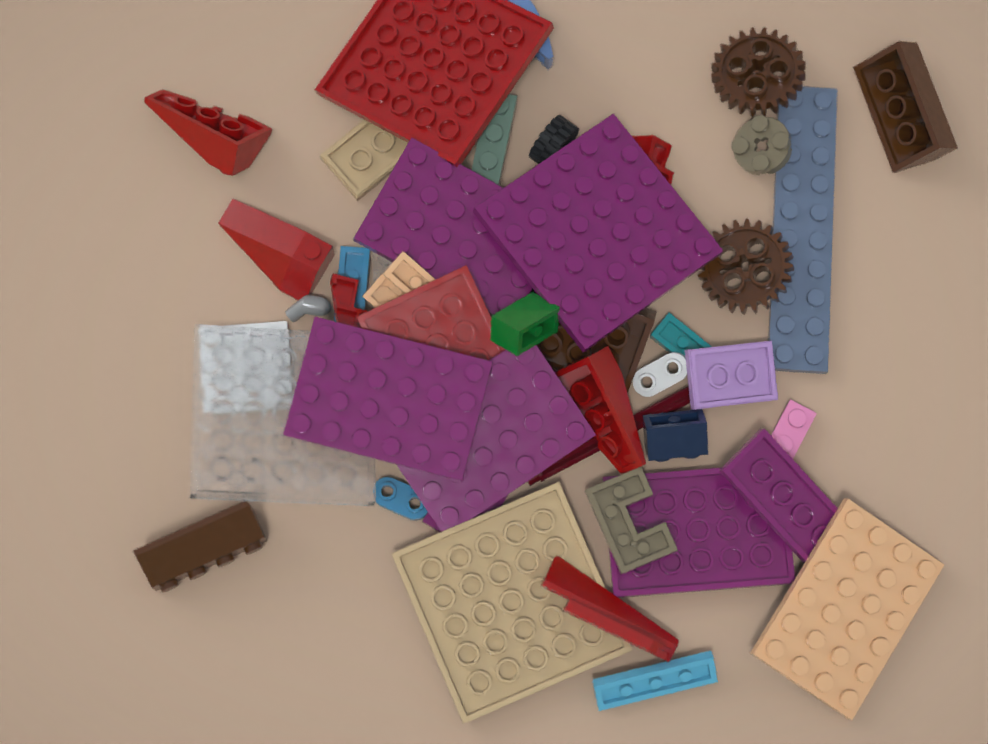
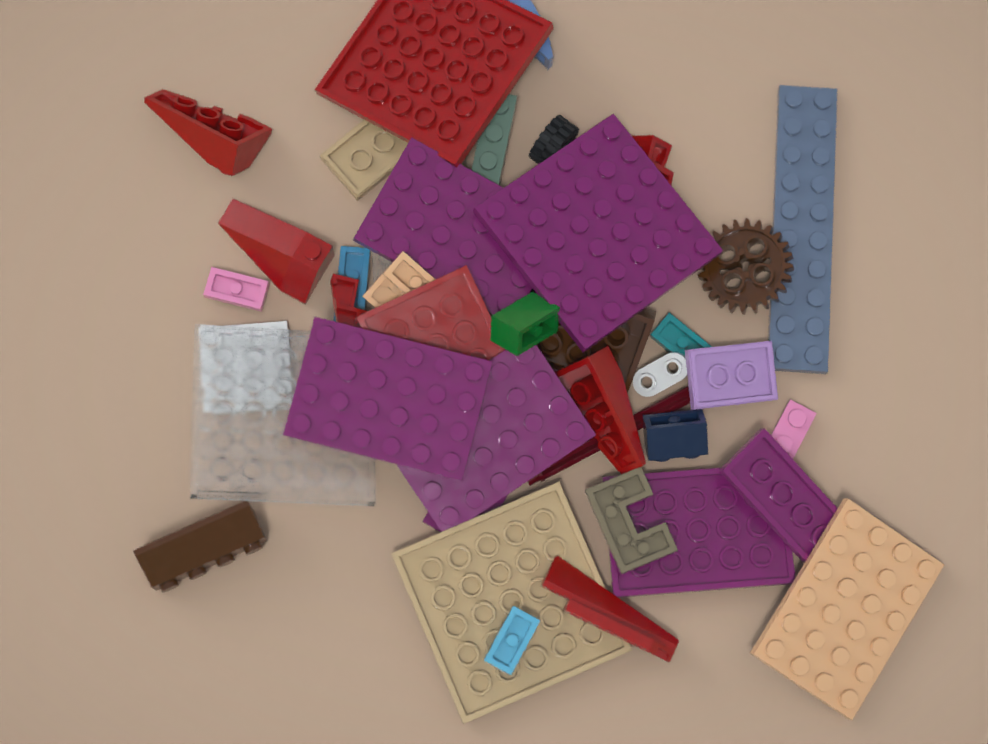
(236, 289): none -> bright pink plate
(308, 305): light grey arm -> none
(400, 499): dark azure plate -> none
(511, 640): none -> medium azure plate
(654, 680): medium azure plate -> none
(758, 72): reddish brown gear -> none
(758, 130): dark tan plate -> none
(905, 106): reddish brown slope -> none

